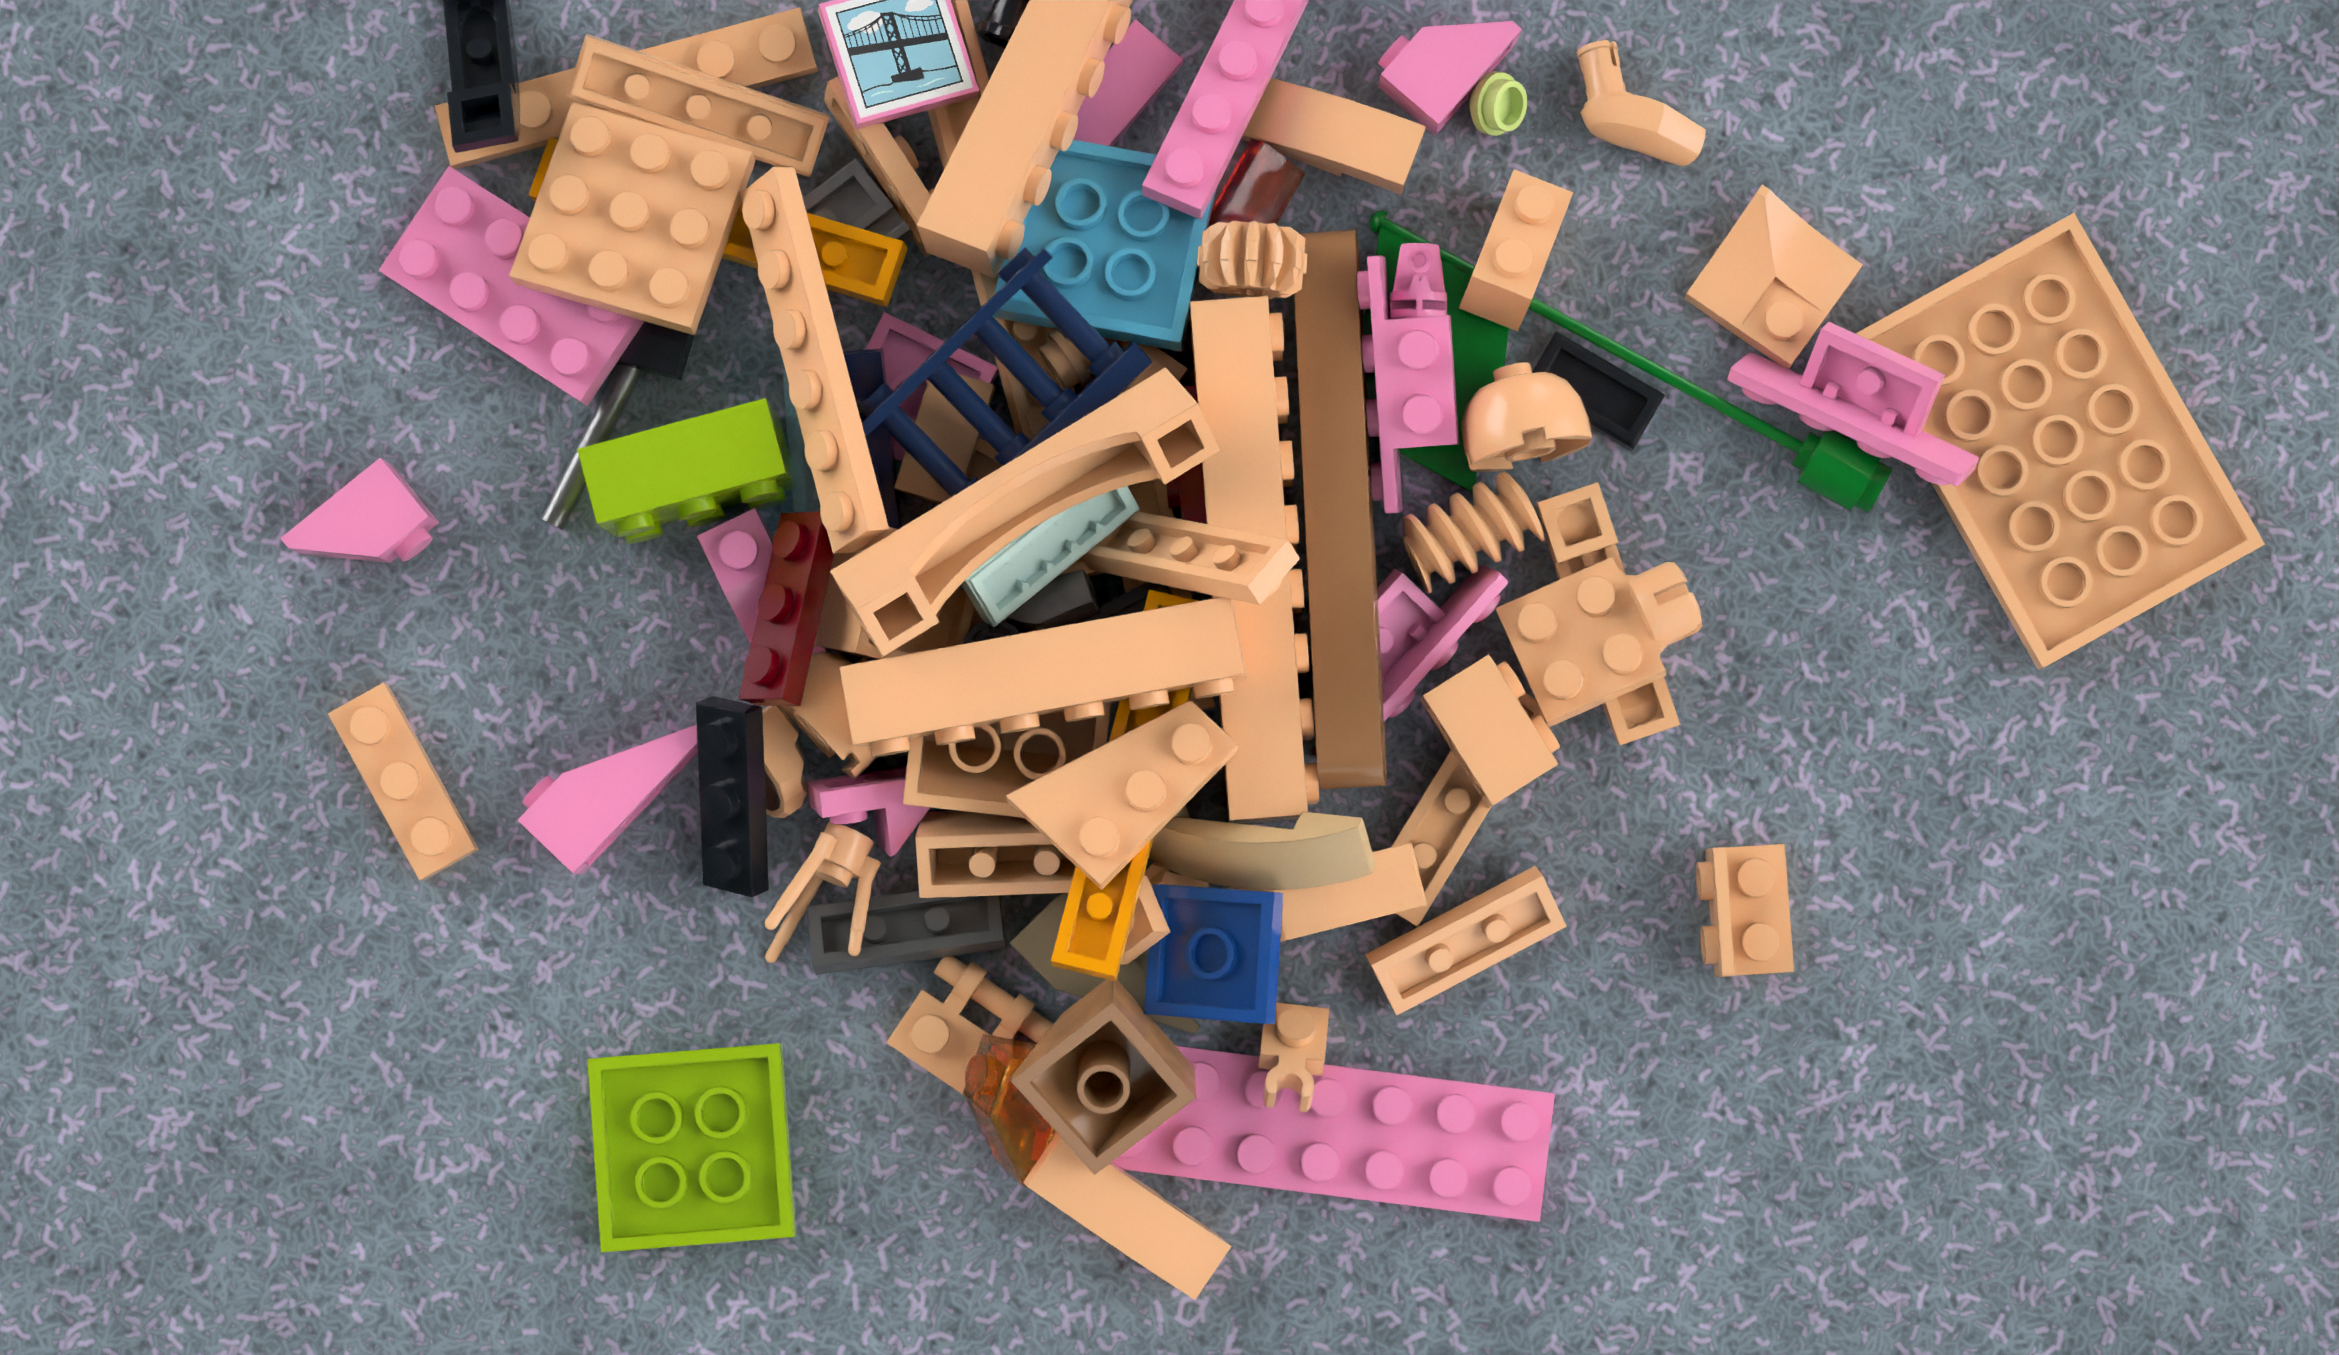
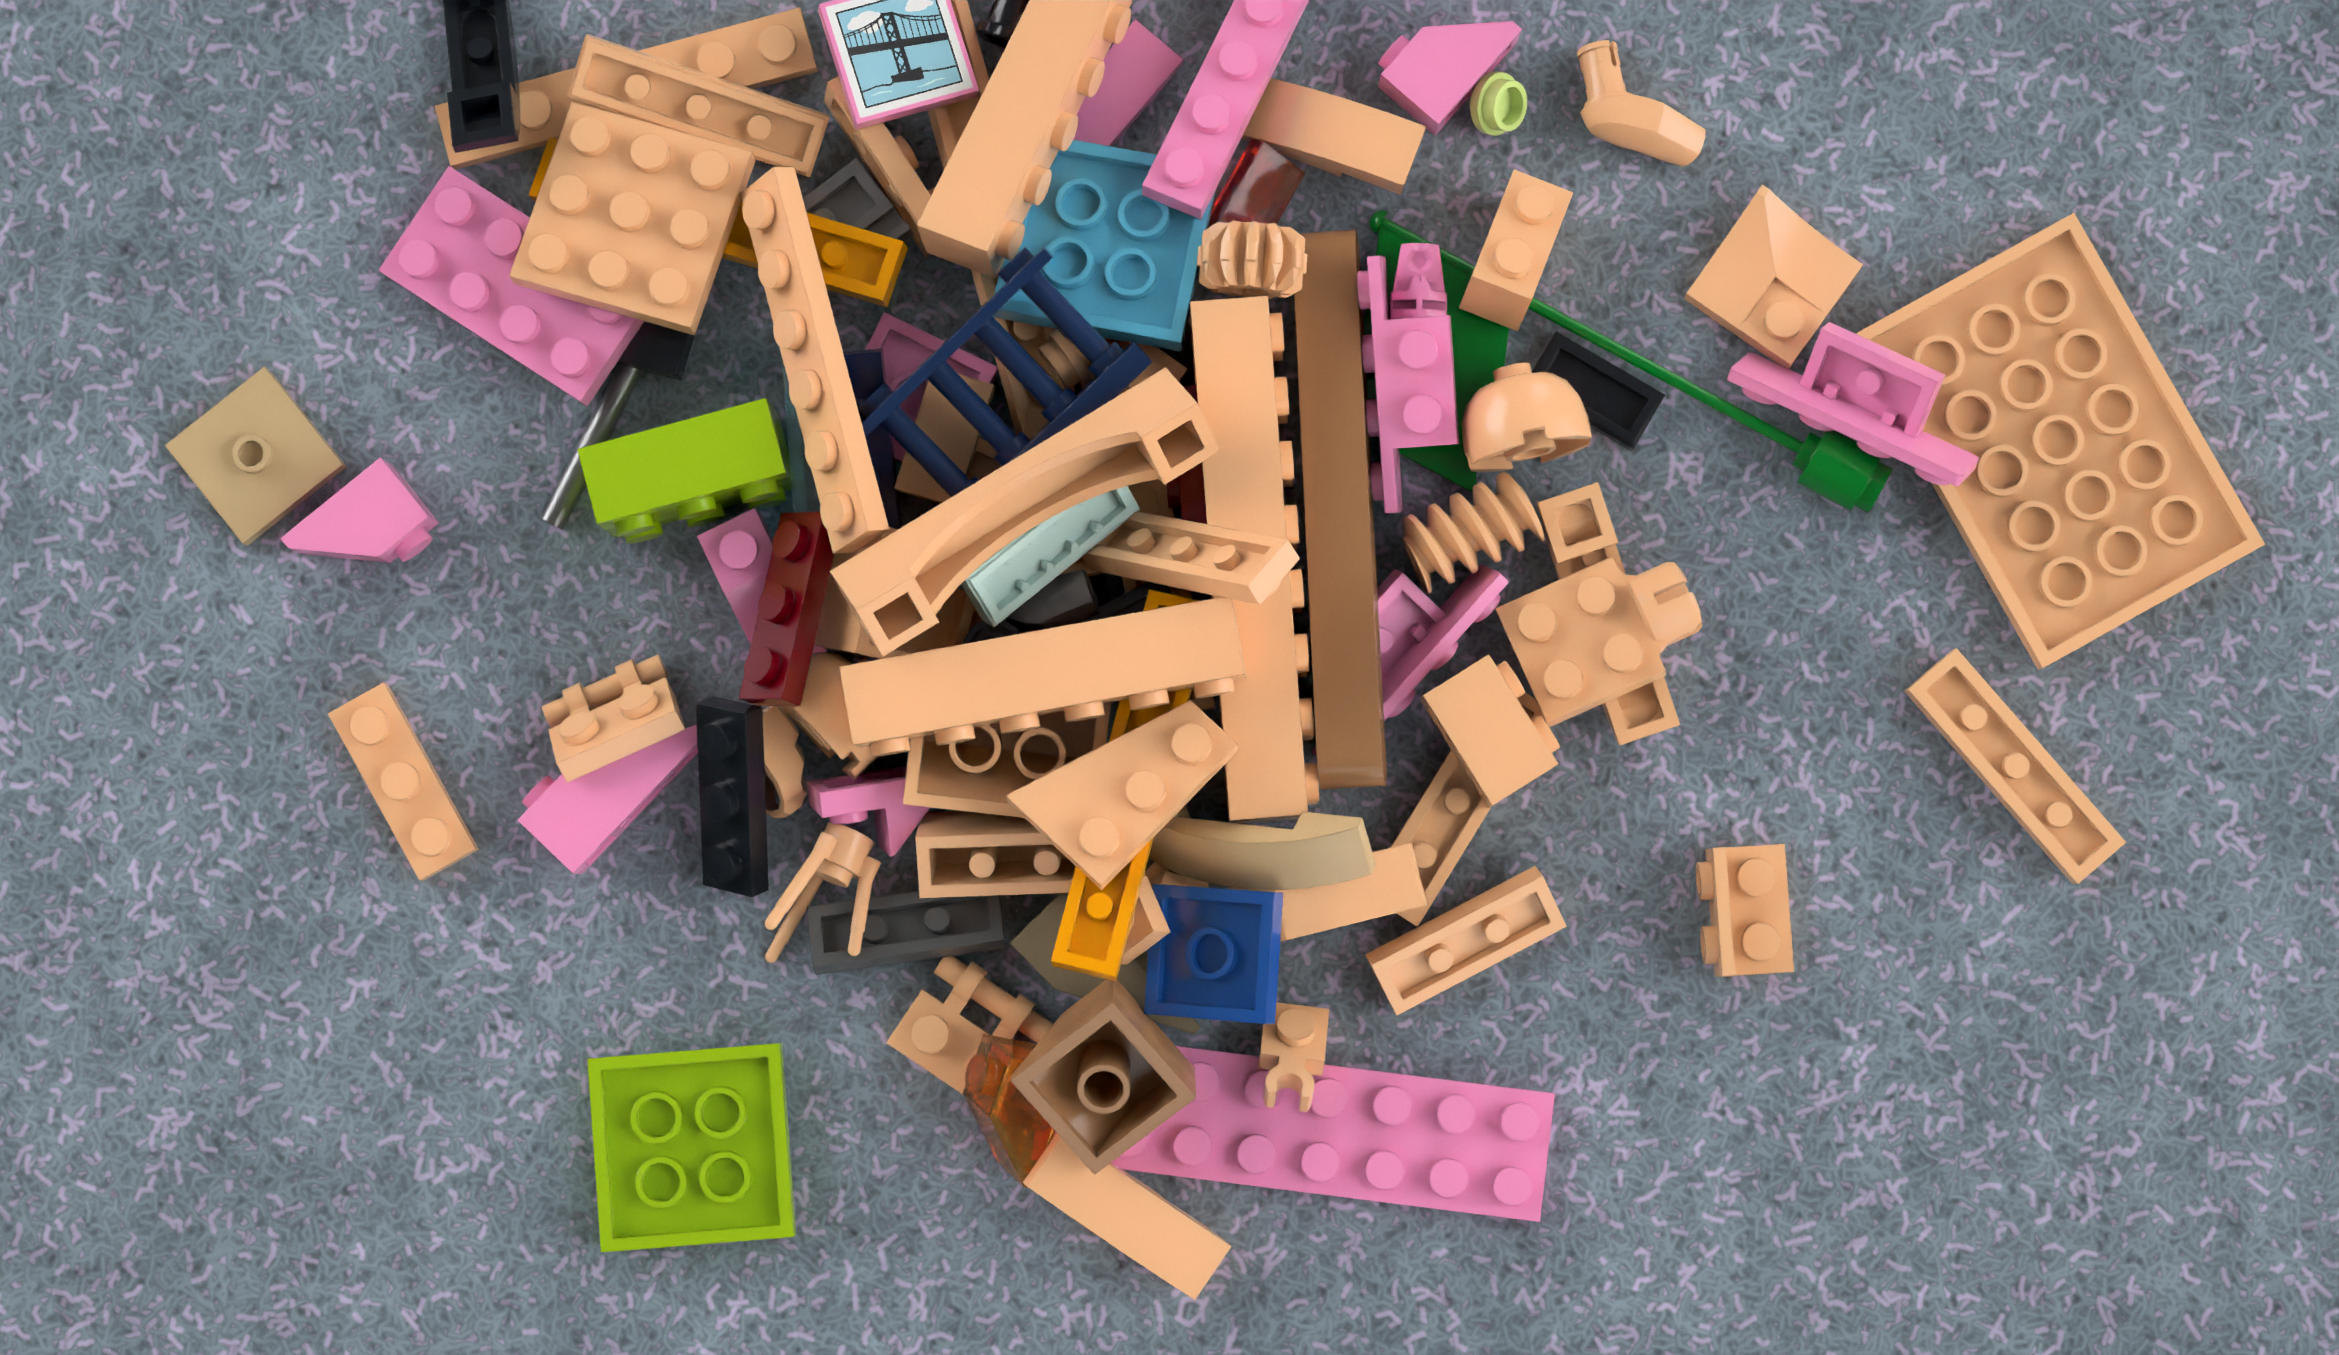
(255, 456): none -> tan plate
(612, 717): none -> light nougat plate
(2015, 766): none -> light nougat plate

